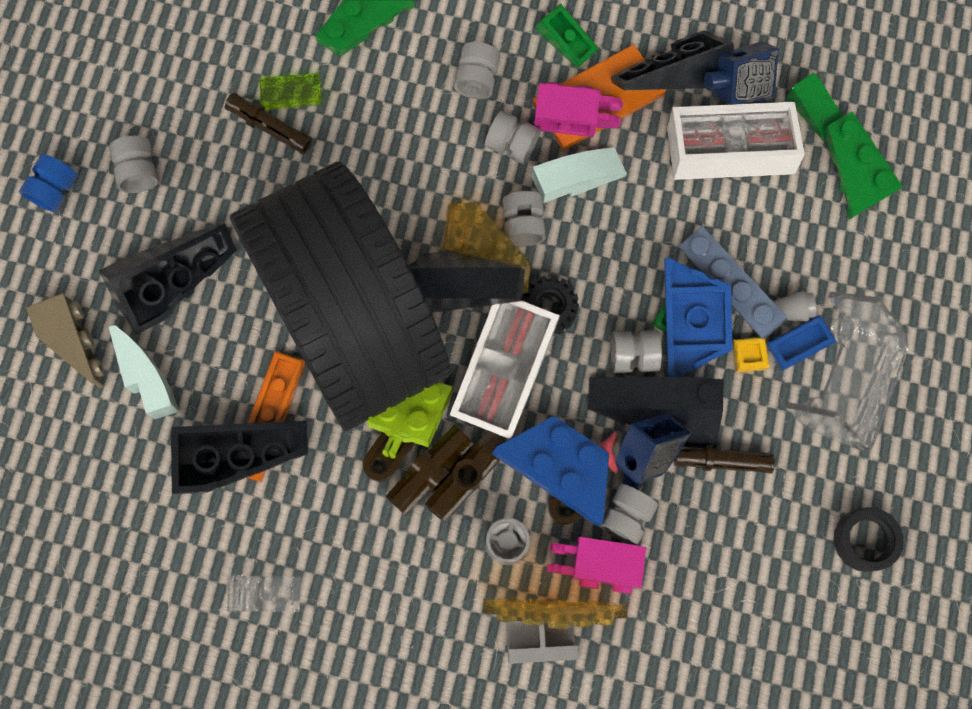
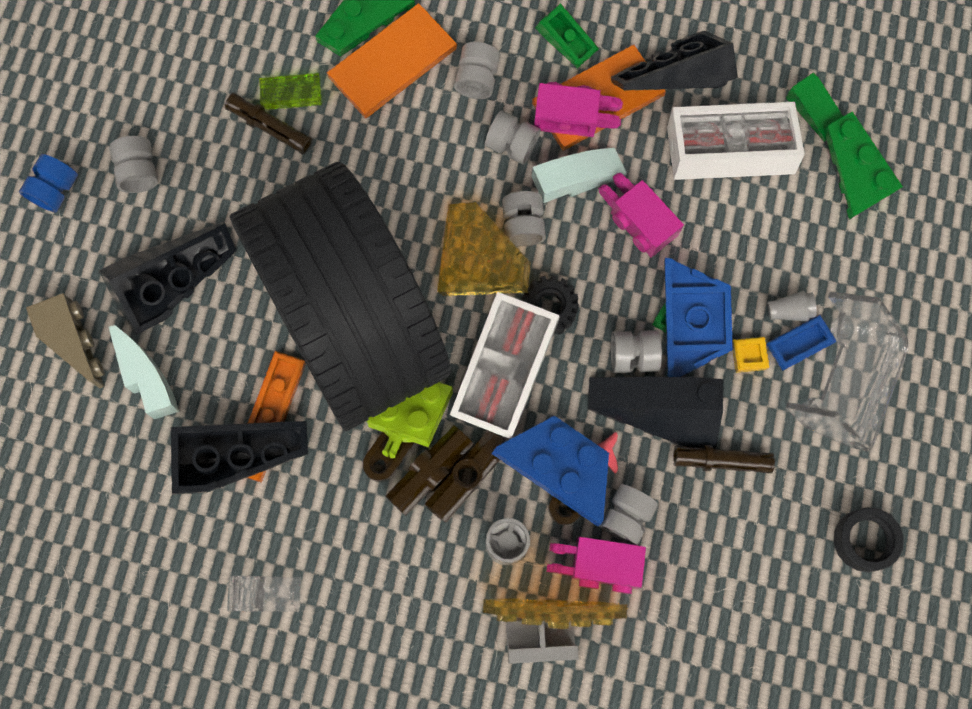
(392, 60): none -> orange tile
(465, 281): black wedge -> none
(642, 215): none -> dark pink hinge
(650, 448): dark blue torso -> none
(745, 75): torso -> none
(746, 295): sand blue plate -> none

